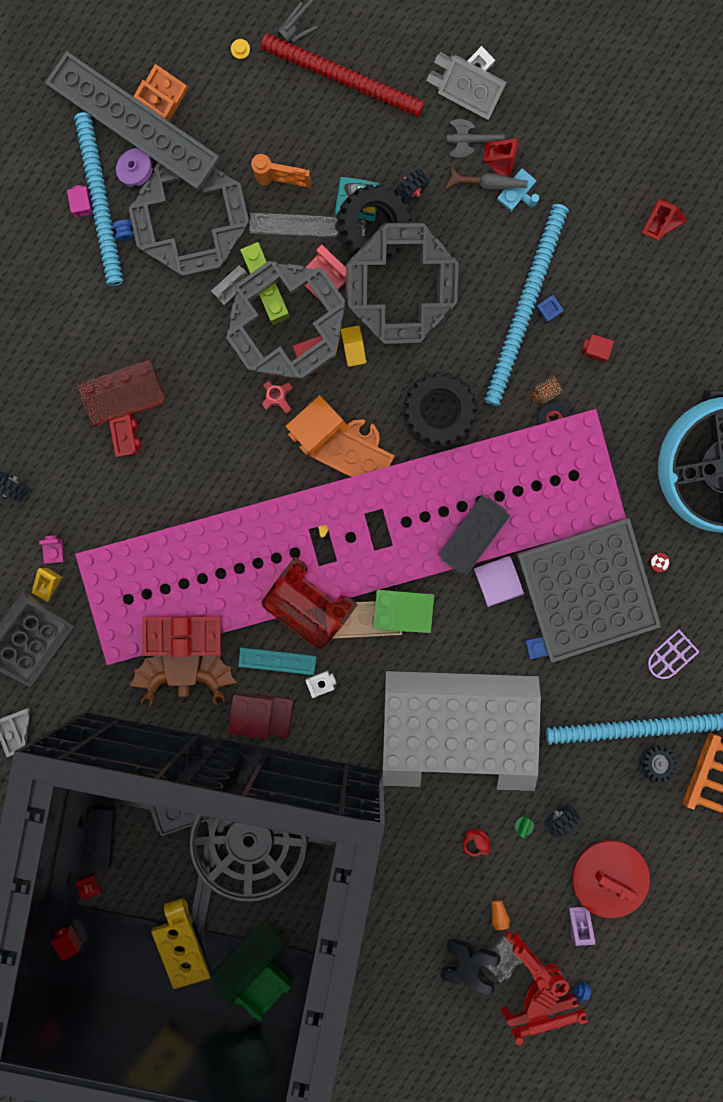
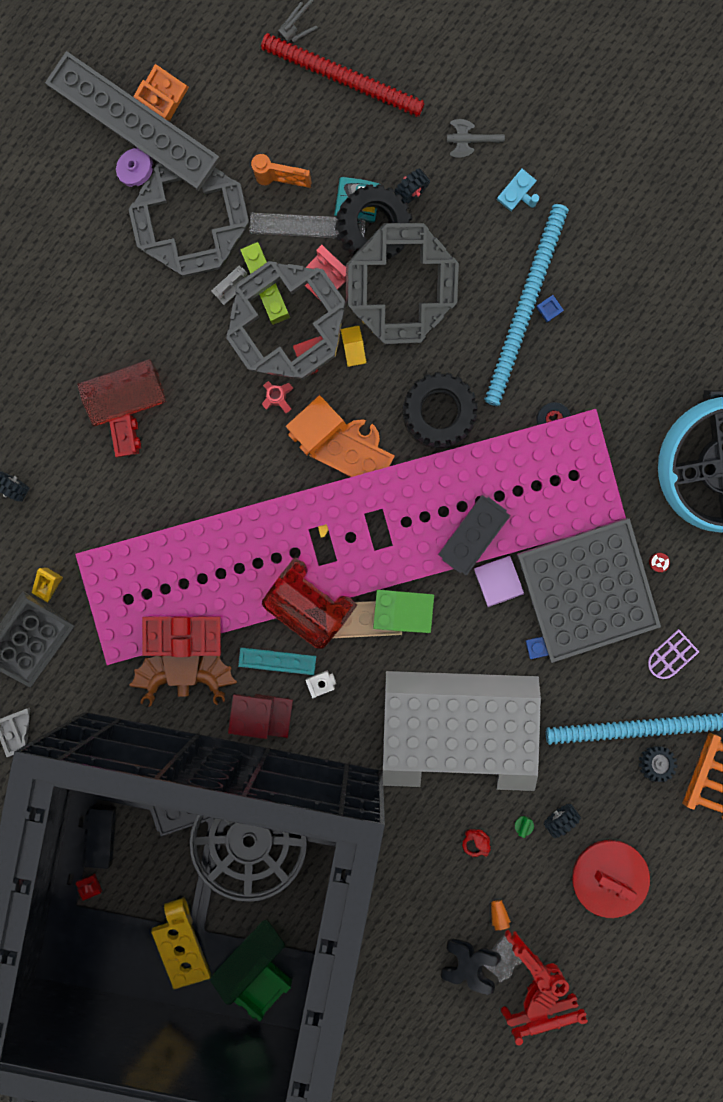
(52, 549): dark pink bracket -> none
(66, 942): red brick -> none
(80, 201): dark pink brick -> none
(96, 187): medium azure piece -> none
(123, 230): blue wheel -> none
(240, 49): yellow plate -> none
(467, 85): light grey tile -> none
(482, 59): white brick -> none
(487, 181): dark grey piece -> none
(501, 156): red slope -> none
(546, 391): clear orange brick -> none
(581, 926): lavender slope -> none
(582, 991): blue plate -> none
(597, 348): red brick -> none
(663, 219): red slope -> none

